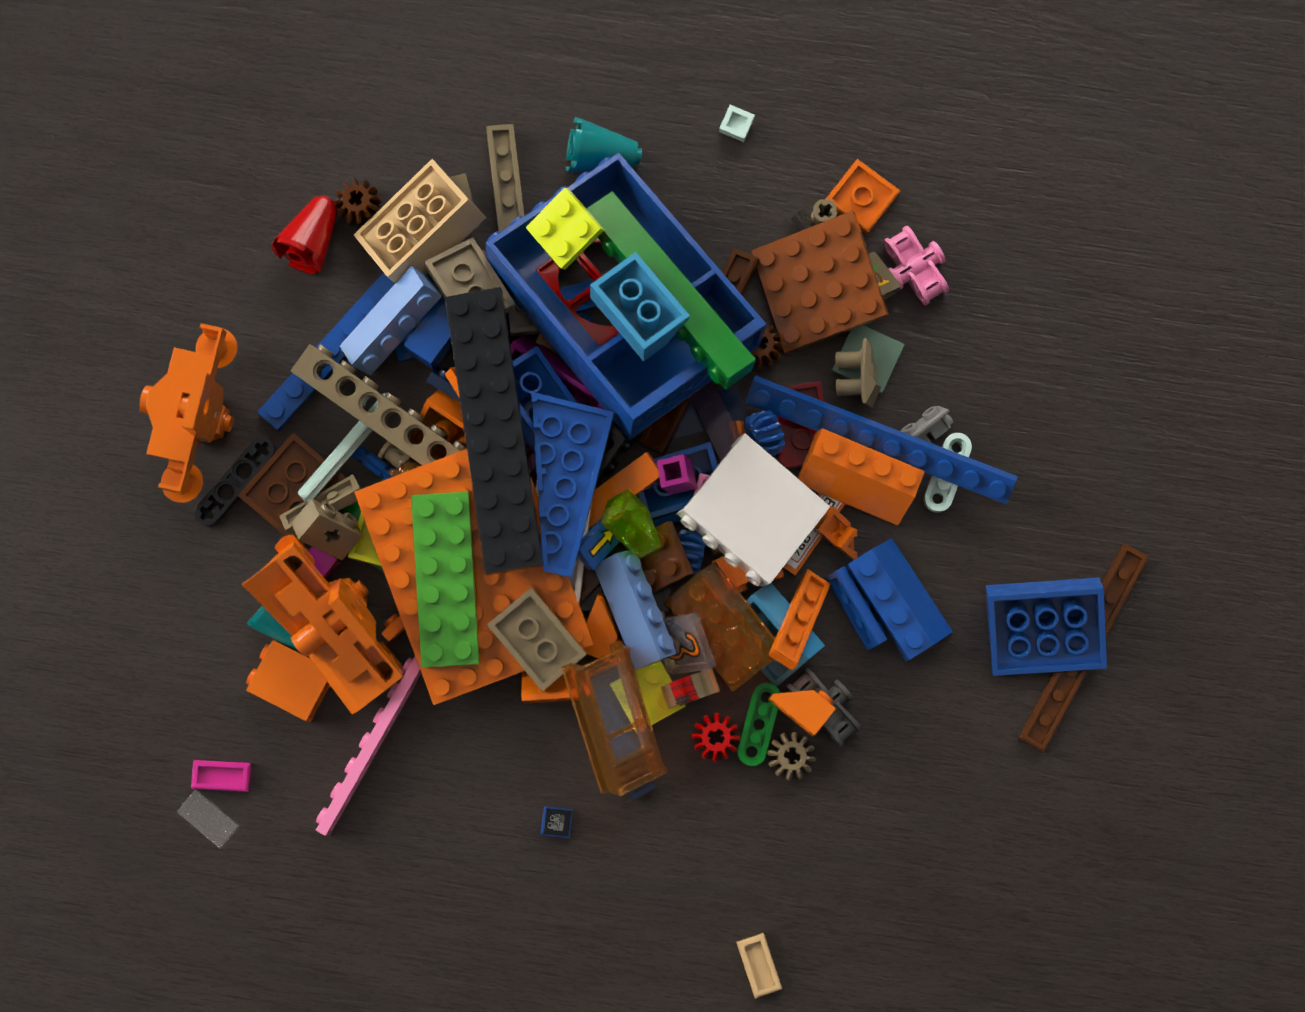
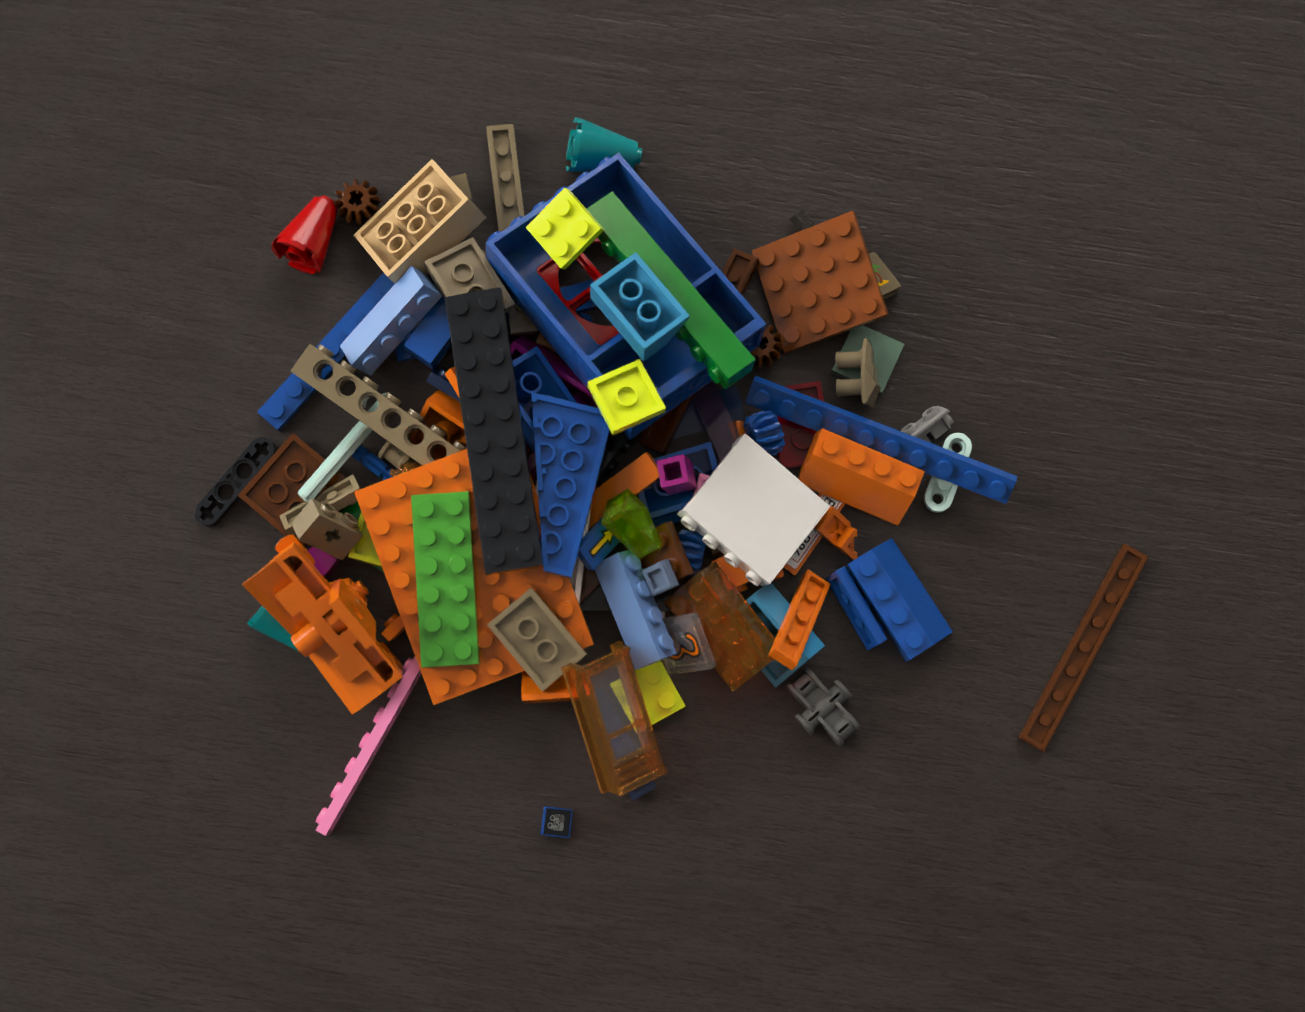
(189, 410): orange piece -> none
(208, 818): clear tile -> none
(221, 775): dark pink tile -> none
(288, 681): orange brick -> none
(601, 627): orange slope -> none
(626, 397): none -> neon yellow plate
(660, 577): none -> sand blue tile
(690, 688): leg -> none
(713, 727): red gear -> none
(736, 123): light aqua plate -> none
(758, 738): green plate -> none
(759, 965): tan tile -> none
(798, 750): dark tan gear -> none
(805, 708): orange slope -> none
(821, 207): dark tan bush -> none
(863, 193): orange tile -> none
(917, 265): bright pink axle -> none
(1046, 626): blue slope -> none

